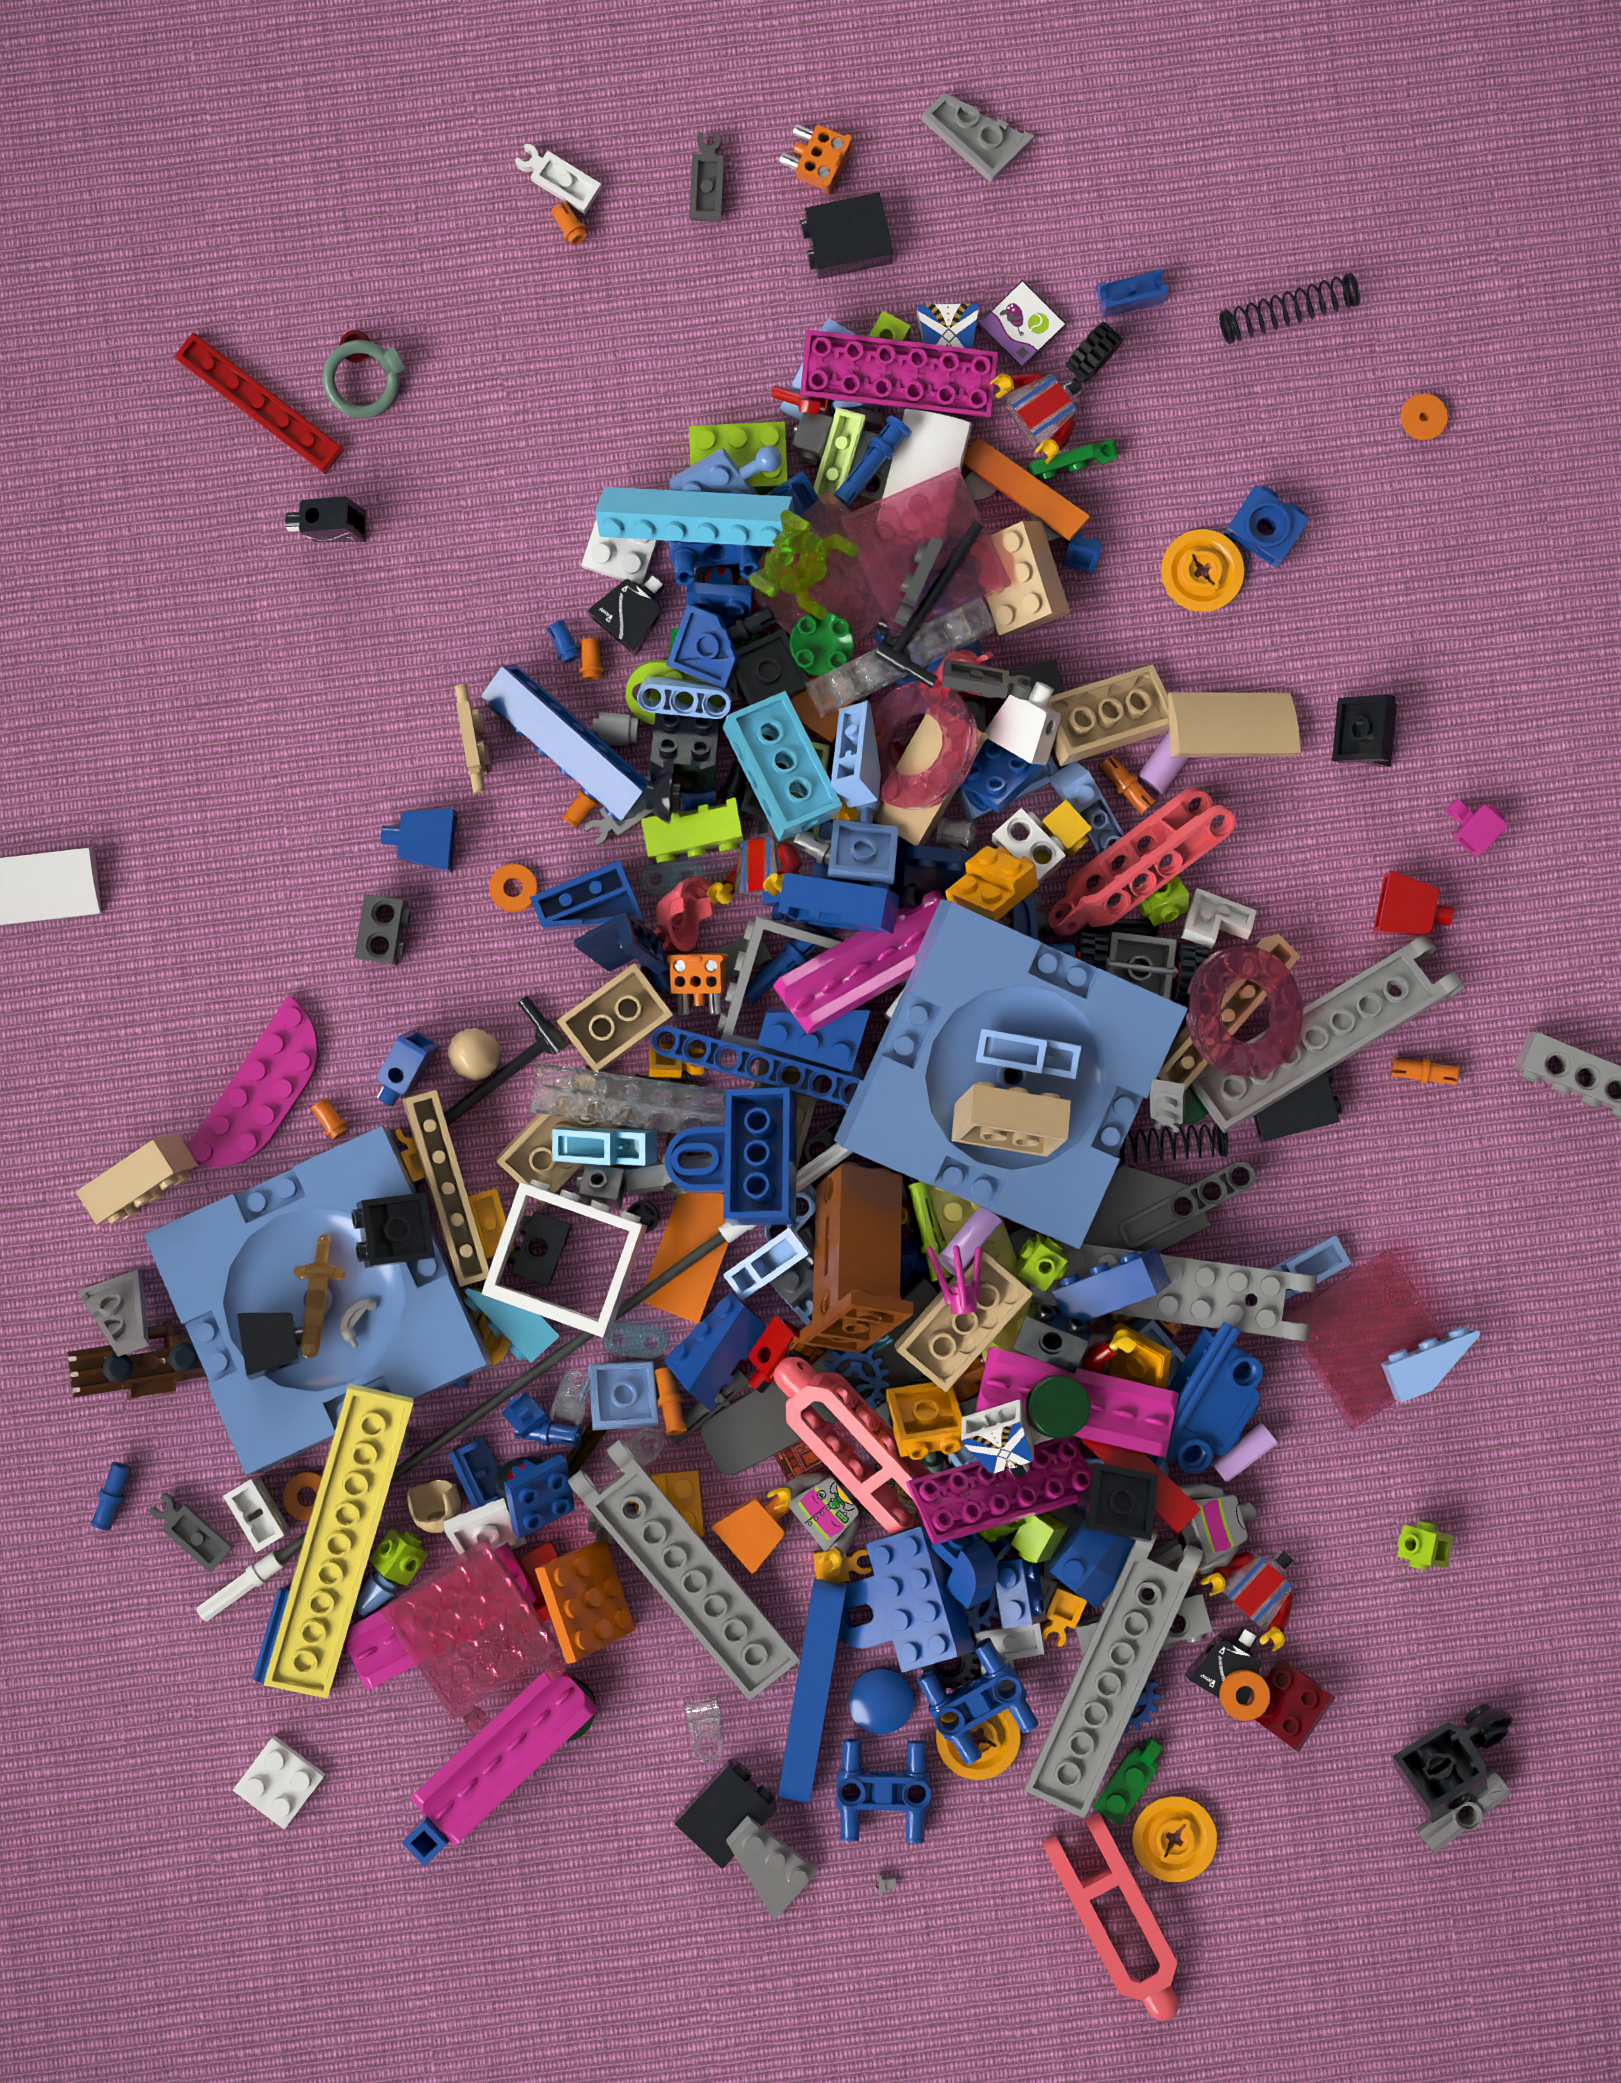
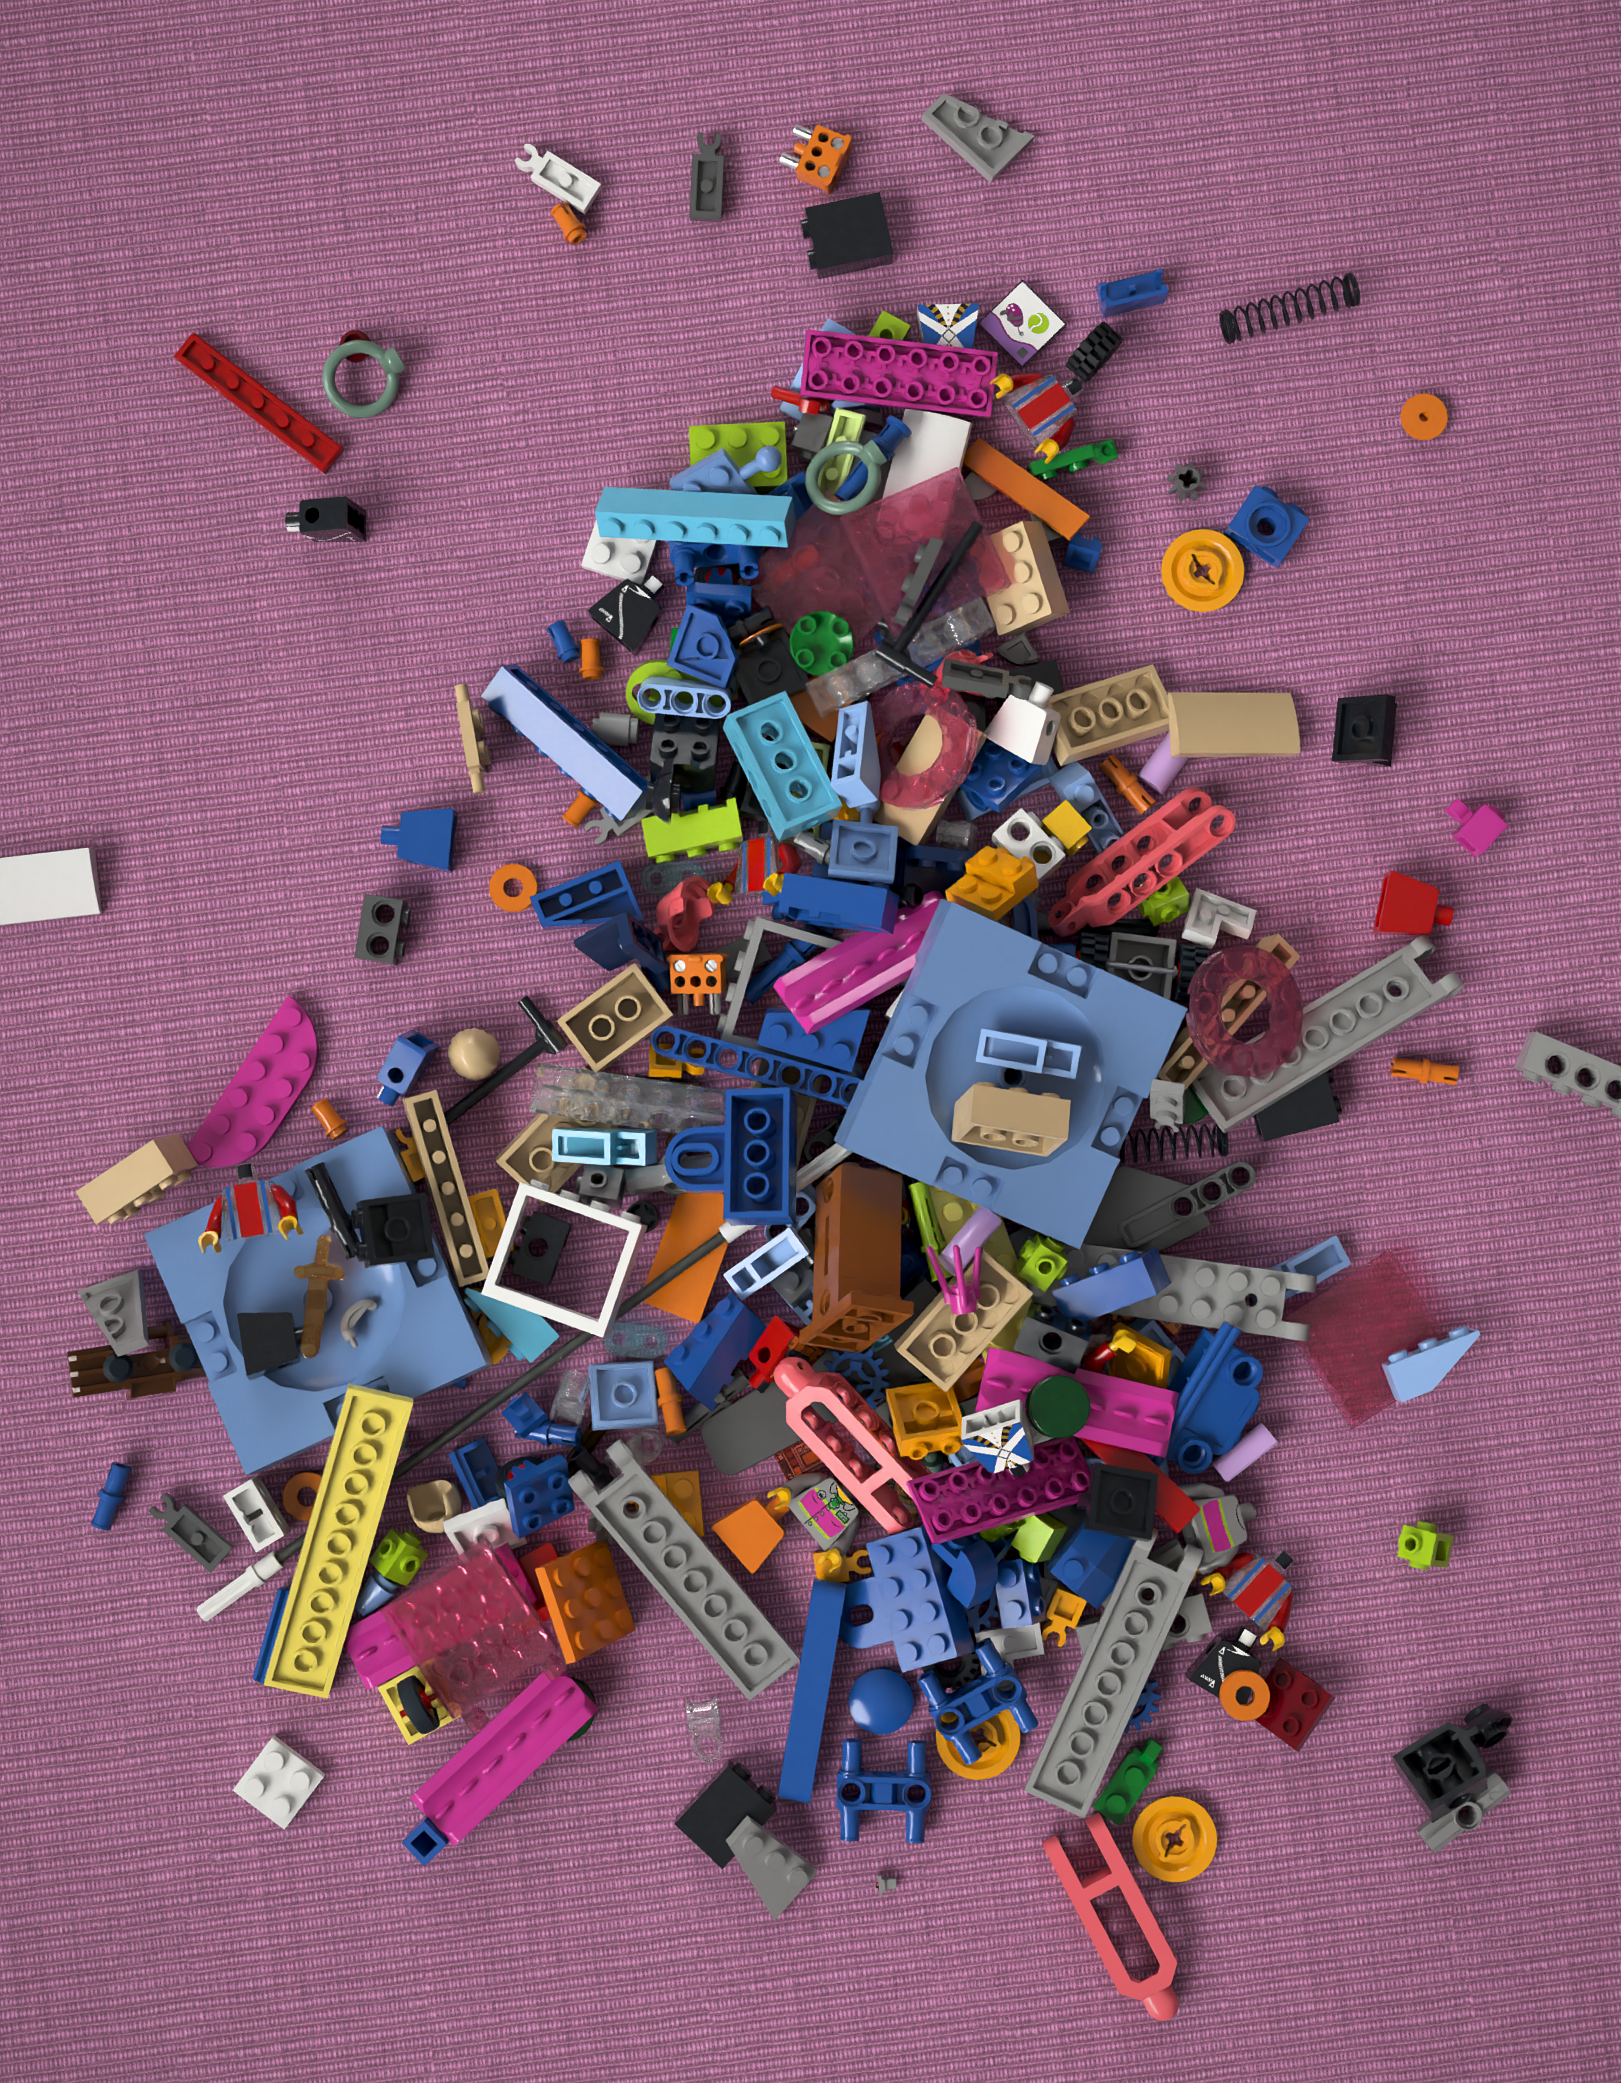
(250, 1211): none -> torso
(333, 1207): none -> black pin
(414, 1704): none -> plate
(597, 1471): none -> black pin
(762, 637): none -> piece
(811, 565): clear neon green plate -> none
(872, 459): none -> sand green piece
(1018, 651): none -> light grey tile
(1194, 481): none -> flat silver gear

